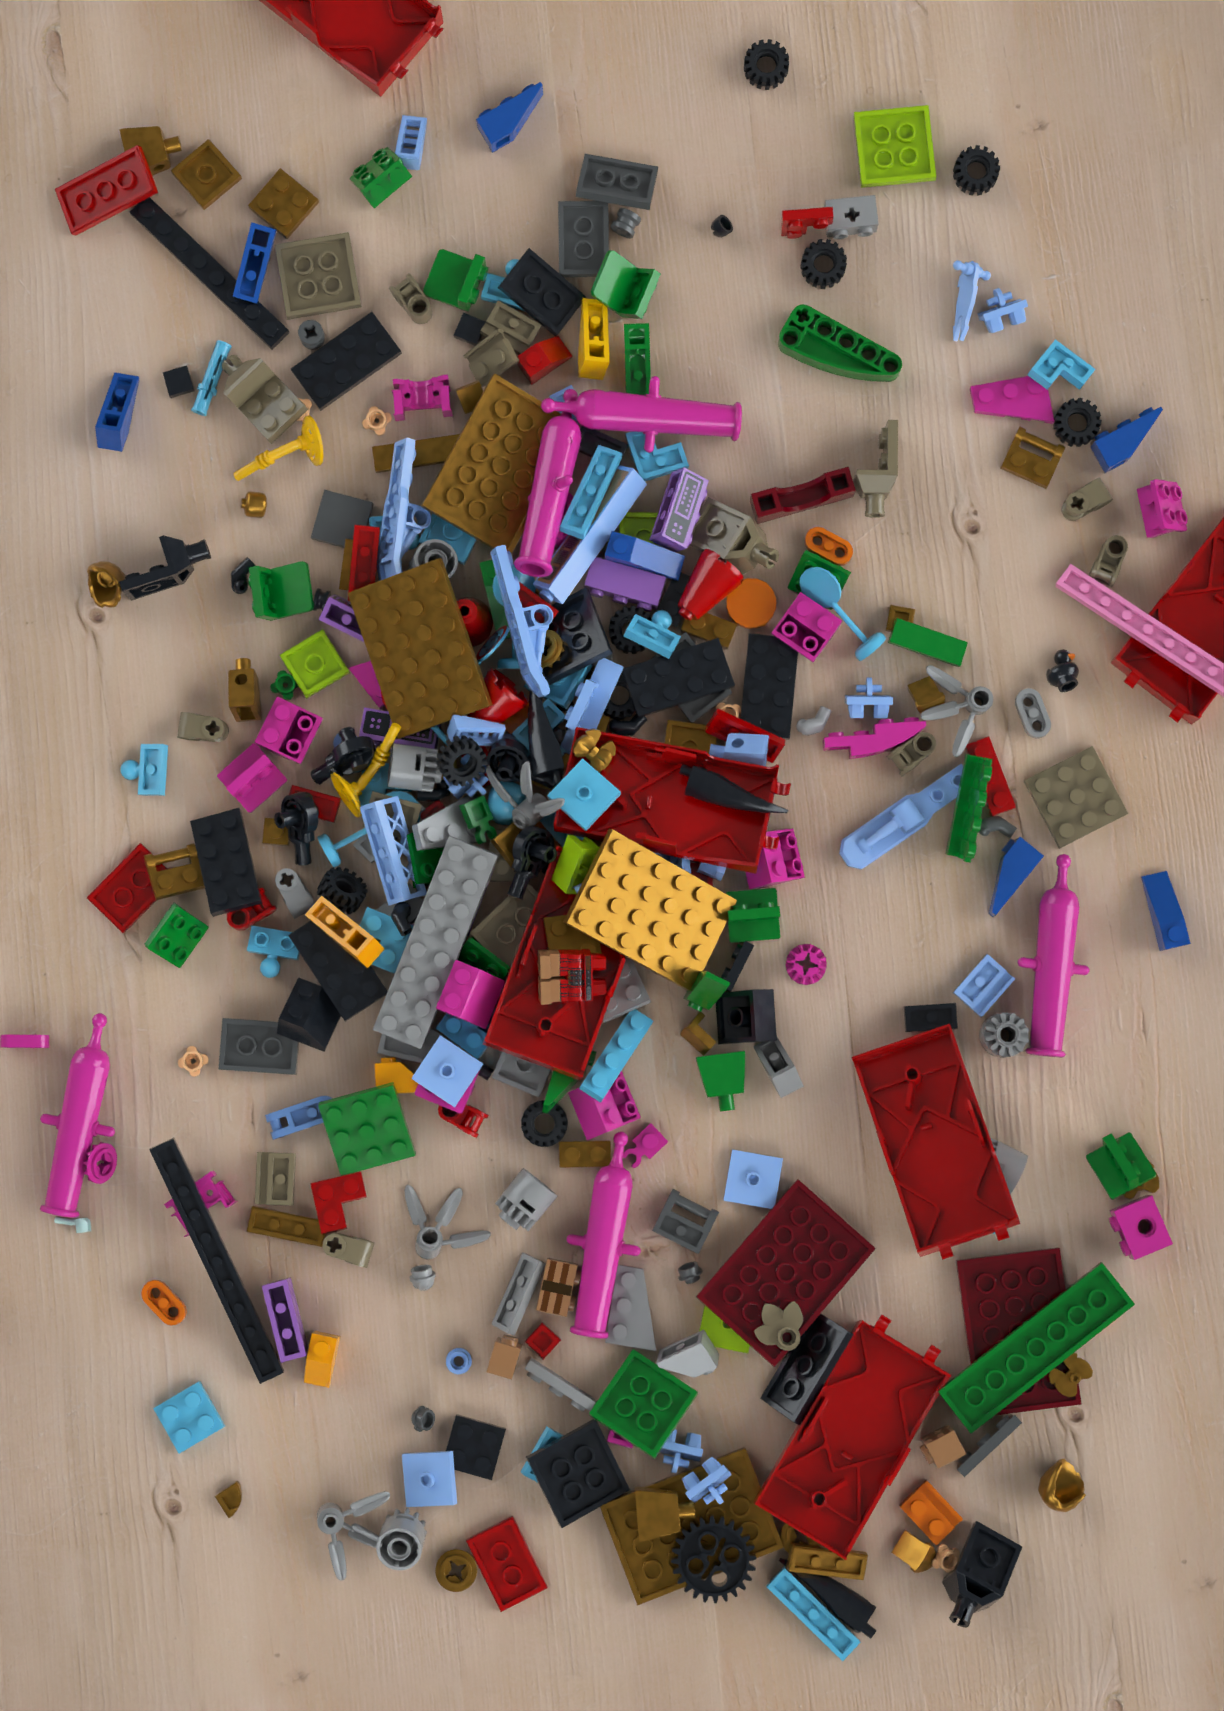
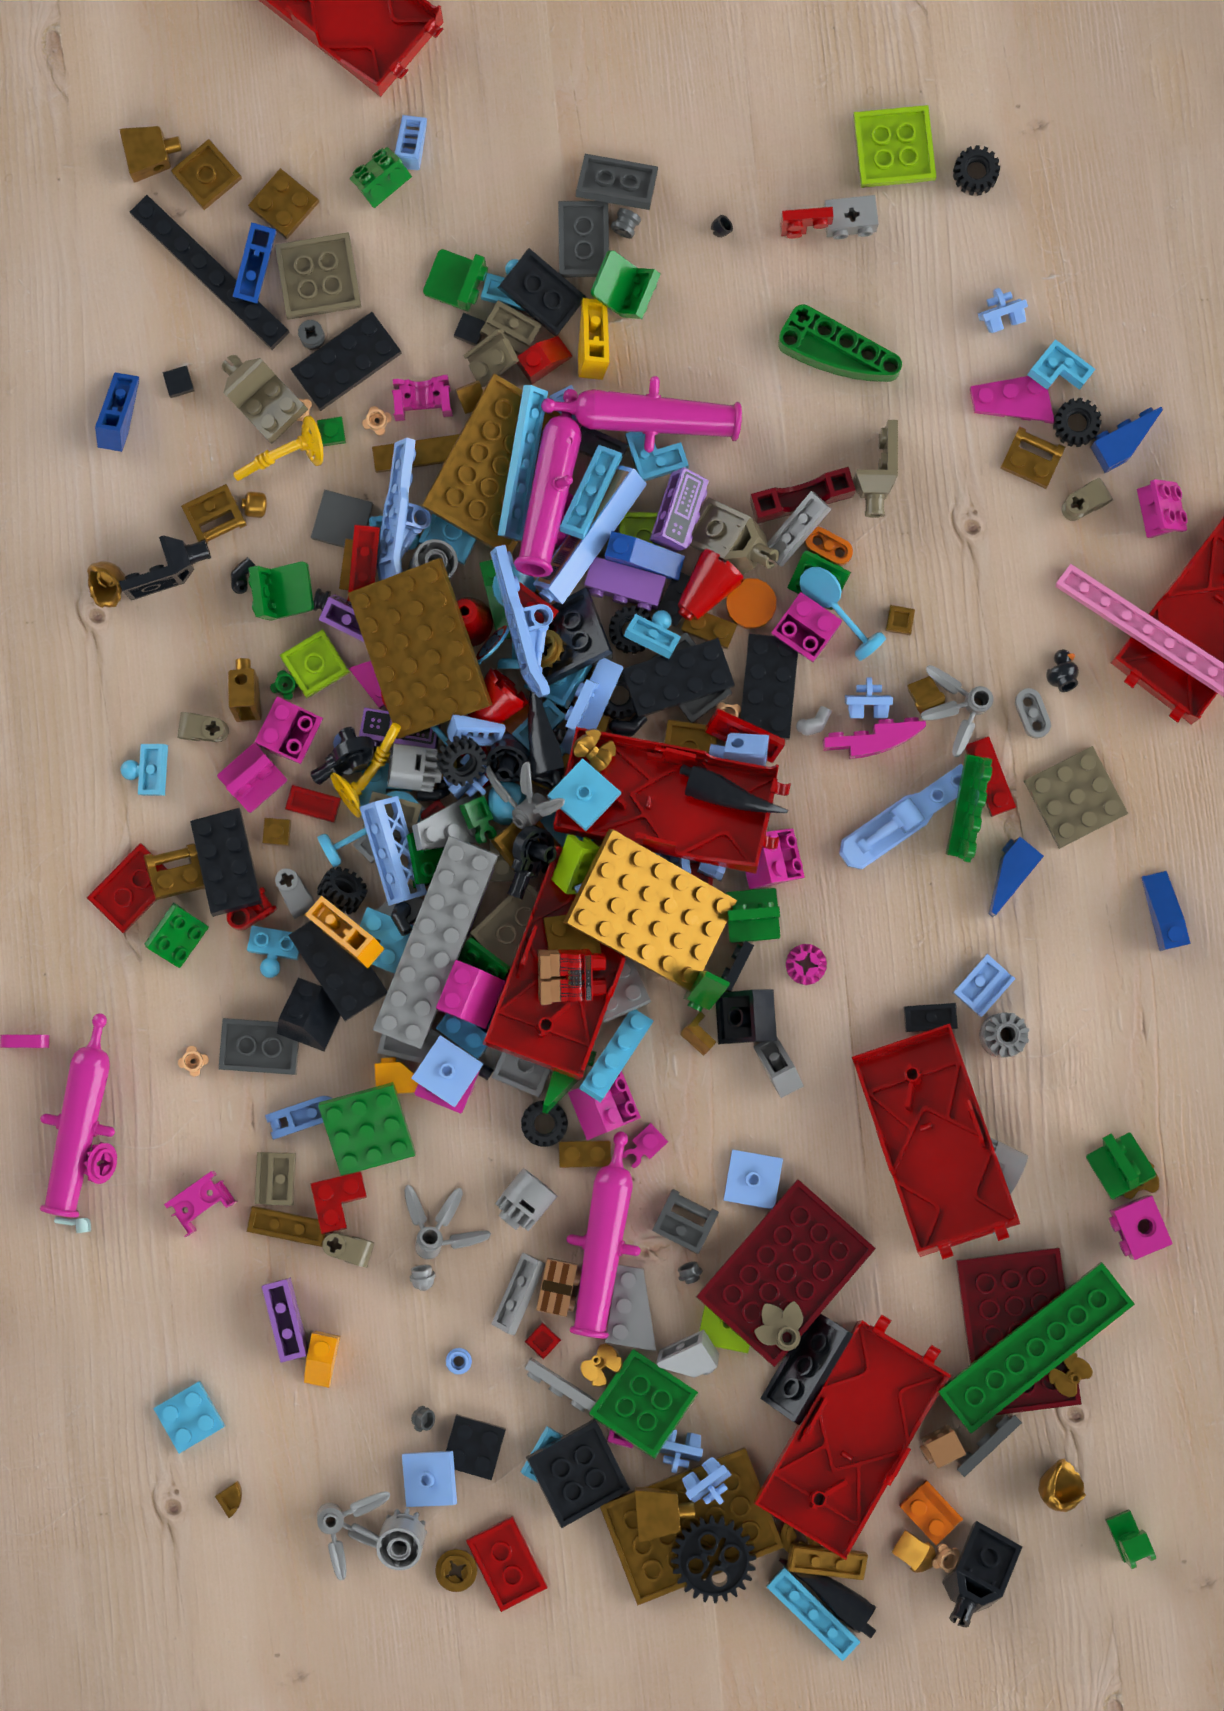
(106, 190): red tile -> none
(162, 1304): orange plate -> none
(207, 388): medium azure pin -> none
(210, 507): none -> pearl gold plate
(216, 1260): black plate -> none
(300, 823): black pin -> none
(332, 431): none -> green plate
(410, 296): dark tan piece -> none
(464, 1119): red piece -> none
(504, 122): blue slope -> none
(504, 1356): medium nougat brick -> none
(522, 463): none -> medium azure plate
(605, 1357): none -> pearl gold piece
(637, 358): green slope -> none
(723, 1076): green torso -> none
(770, 50): black tyre -> none
(798, 527): none -> light grey plate
(821, 278): black tyre -> none
(911, 753): dark tan piece -> none
(927, 642): green tile -> none
(967, 294): light blue piece -> none
(996, 823): dark grey arm -> none
(1053, 965): dark pink piece -> none
(1108, 564): dark tan piece -> none
(1130, 1542): none -> green piece

